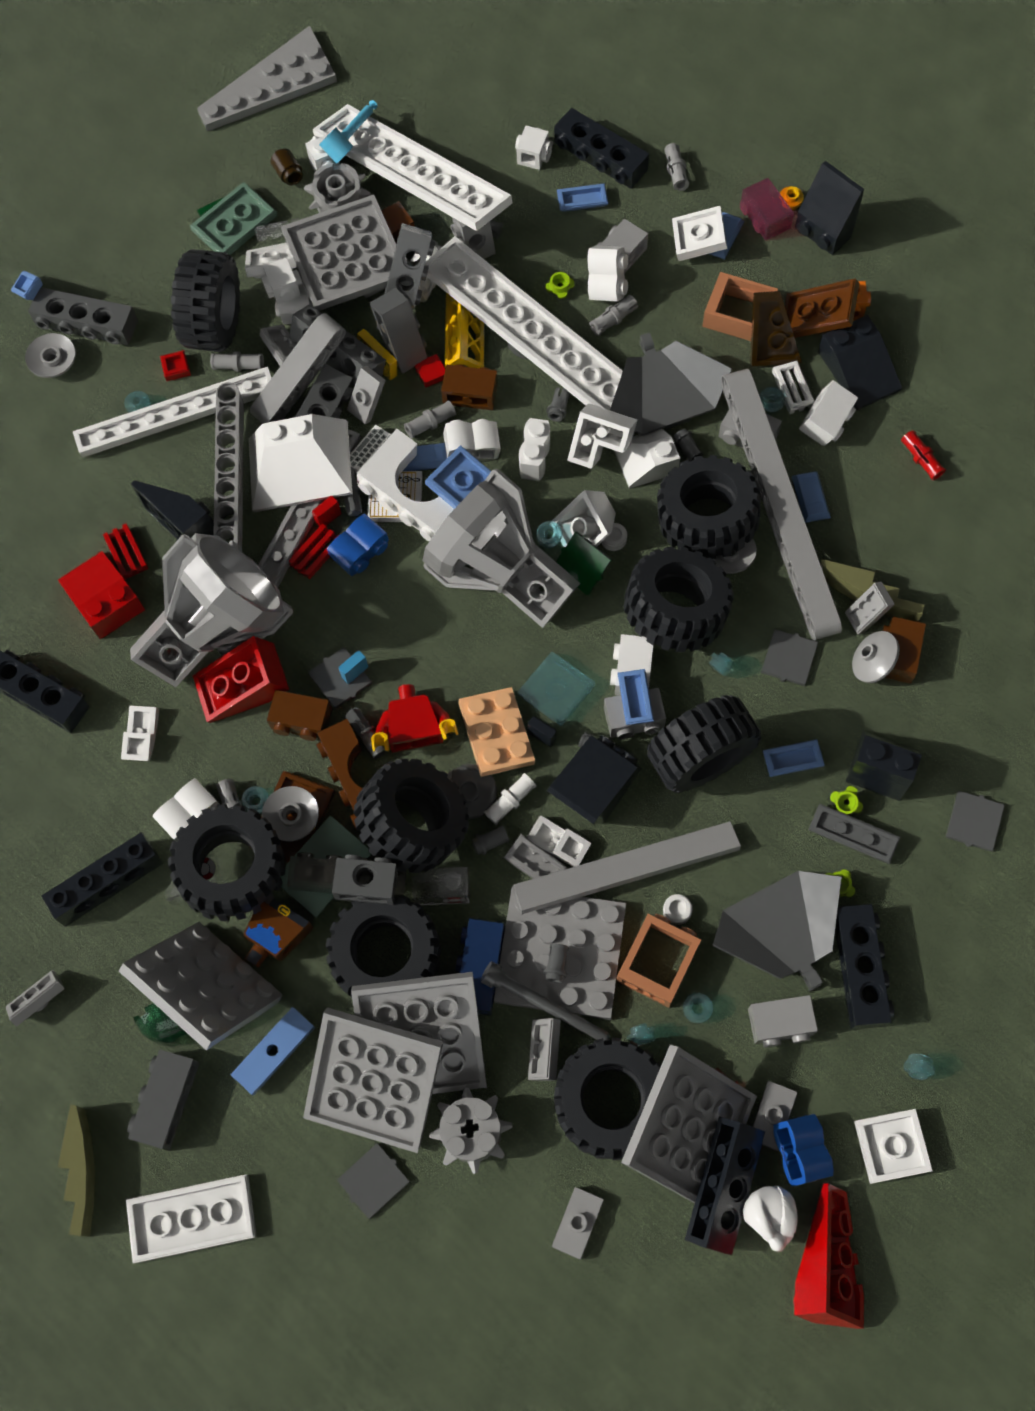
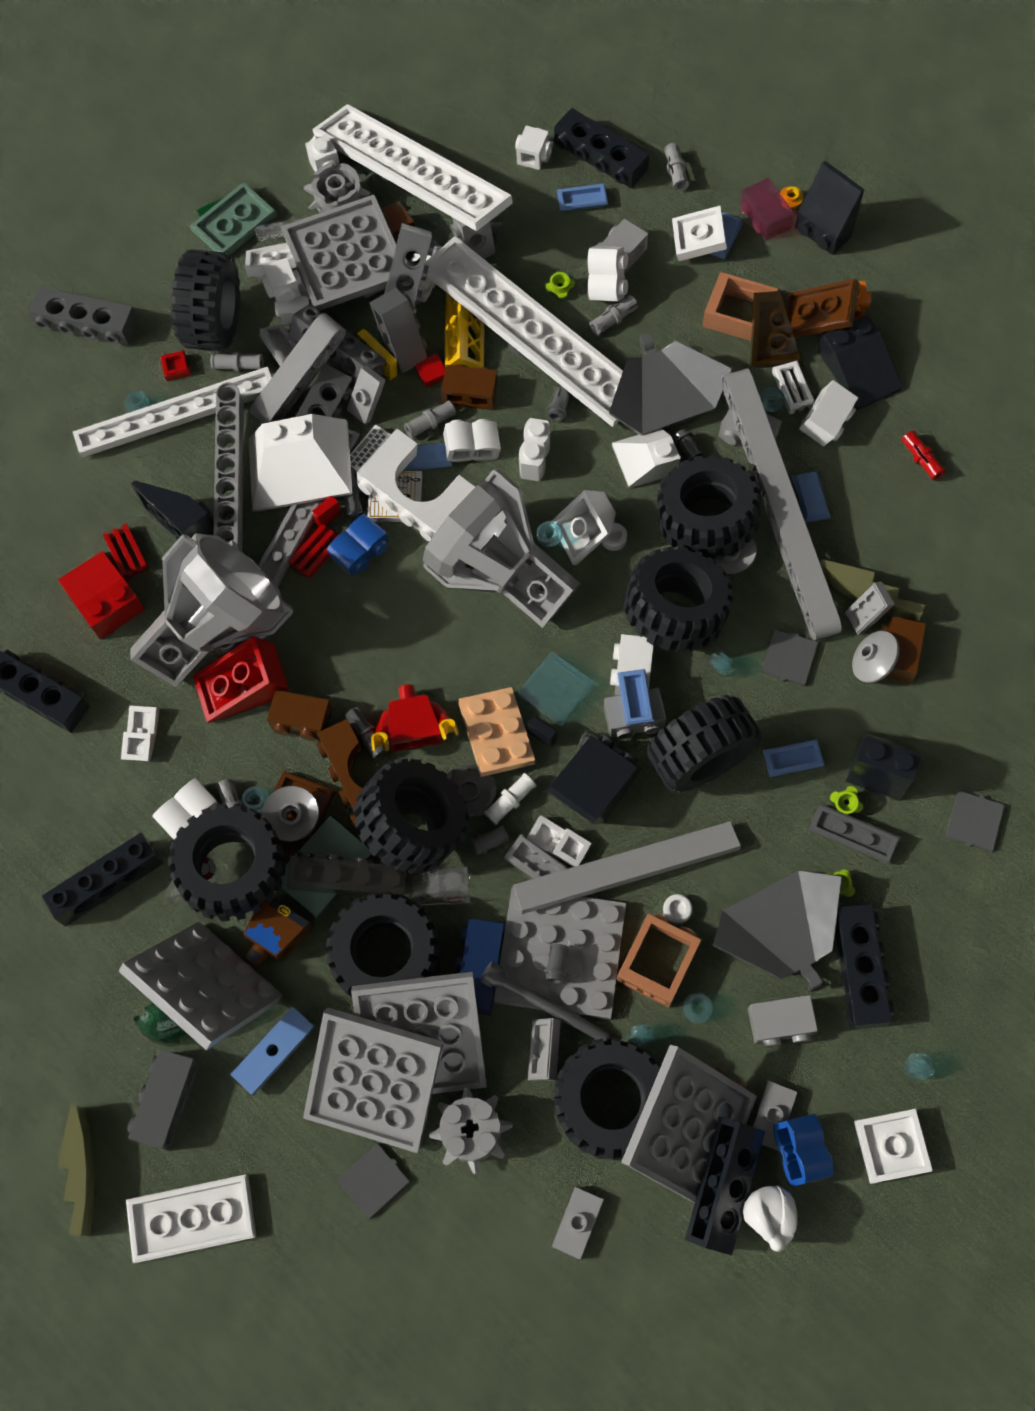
(27, 285): medium blue tile -> none
(34, 998): light grey plate -> none
(50, 347): light grey dish -> none
(281, 76): light grey wing -> none
(287, 166): dark brown brick -> none
(331, 683): dark grey piece -> none
(337, 143): medium azure piece -> none
(353, 667): dark azure tile -> none
(379, 890): dark grey brick -> none
(457, 476): medium blue tile -> none
(584, 562): dark green piece -> none
(599, 429): white brick -> none
(826, 1276): red wedge -> none

